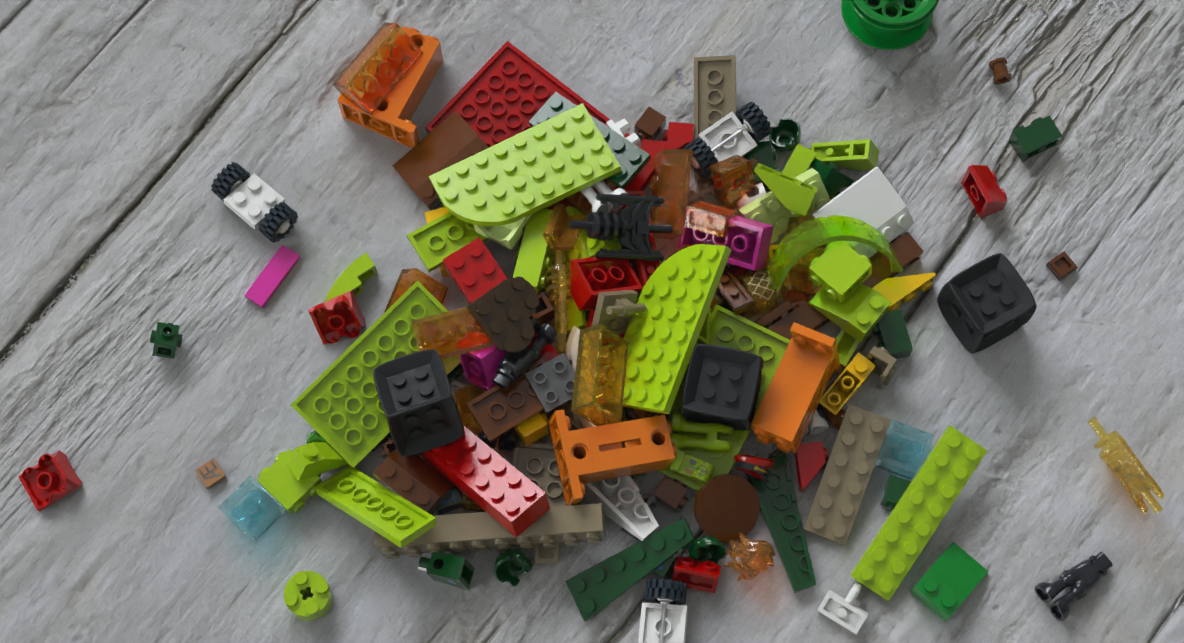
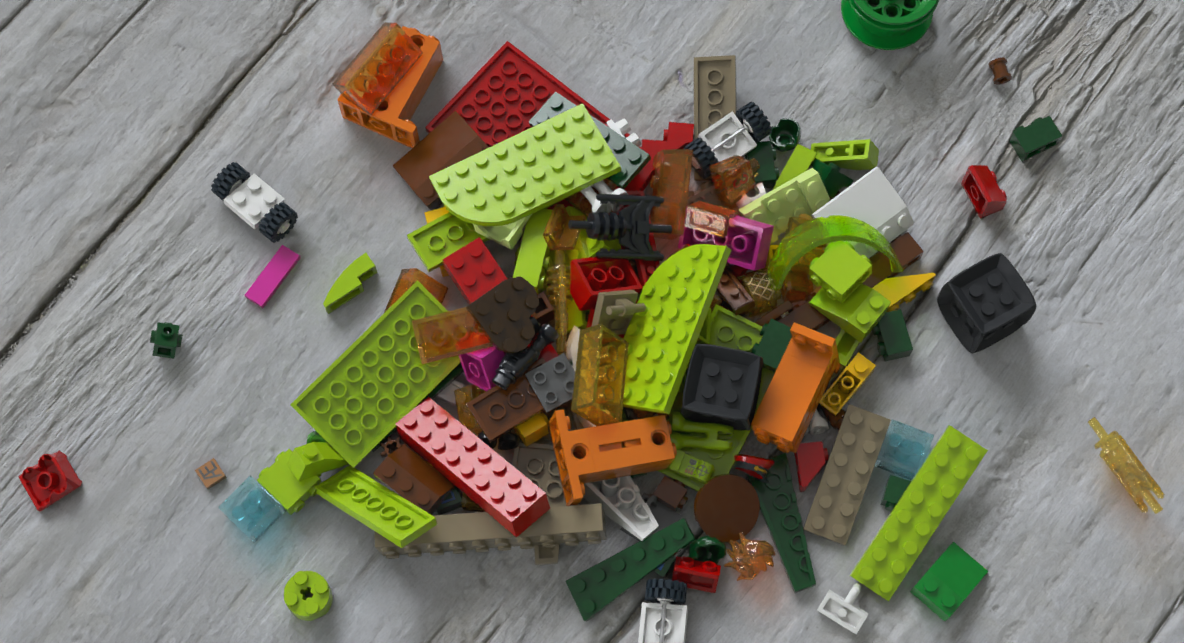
(338, 318): red slope -> none
(418, 402): black piece -> none
(448, 569): dark green torso -> none
(511, 565): dark green hair -> none
(650, 124): reddish brown brick -> none
(773, 344): none -> dark green brick
(790, 191): lime slope -> none
(884, 364): dark tan bracket -> none
(1061, 266): reddish brown tile -> none
(1080, 580): black piece -> none

